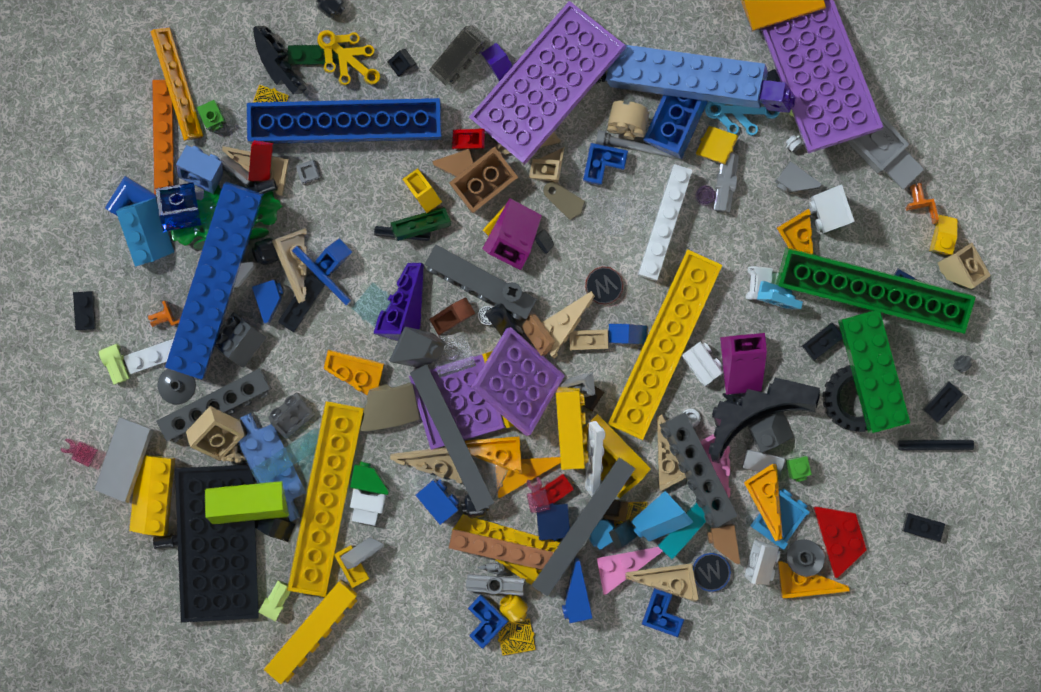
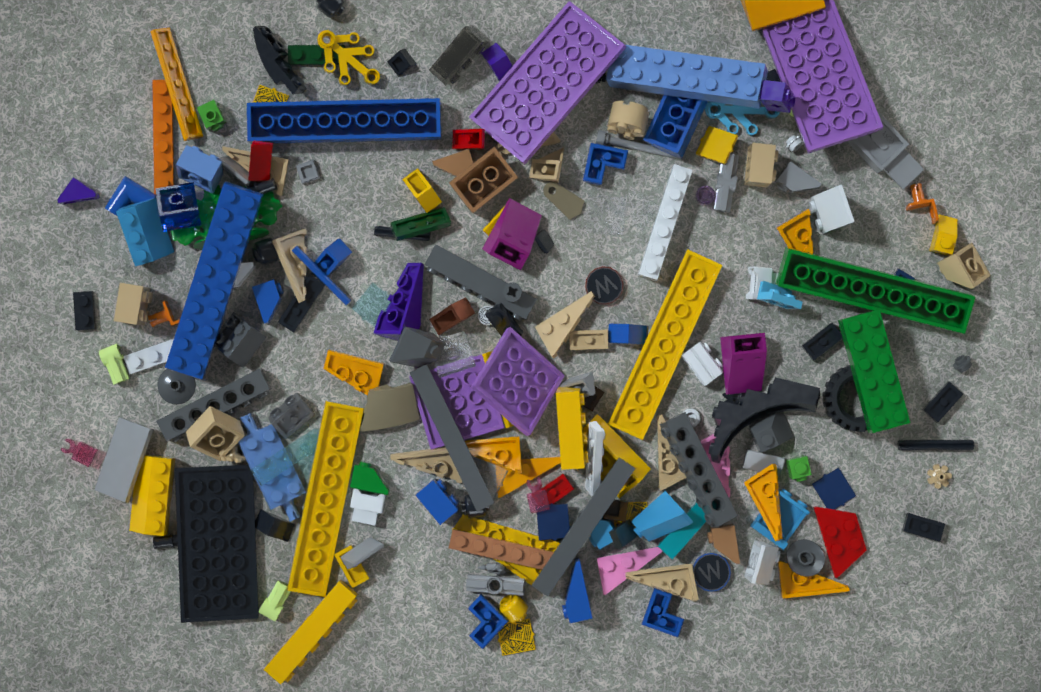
(77, 192): none -> dark purple slope
(133, 304): none -> tan brick
(245, 502): lime slope -> none
(538, 334): medium nougat plate -> none
(760, 165): none -> tan brick
(834, 489): none -> dark blue piece
(935, 476): none -> tan plant

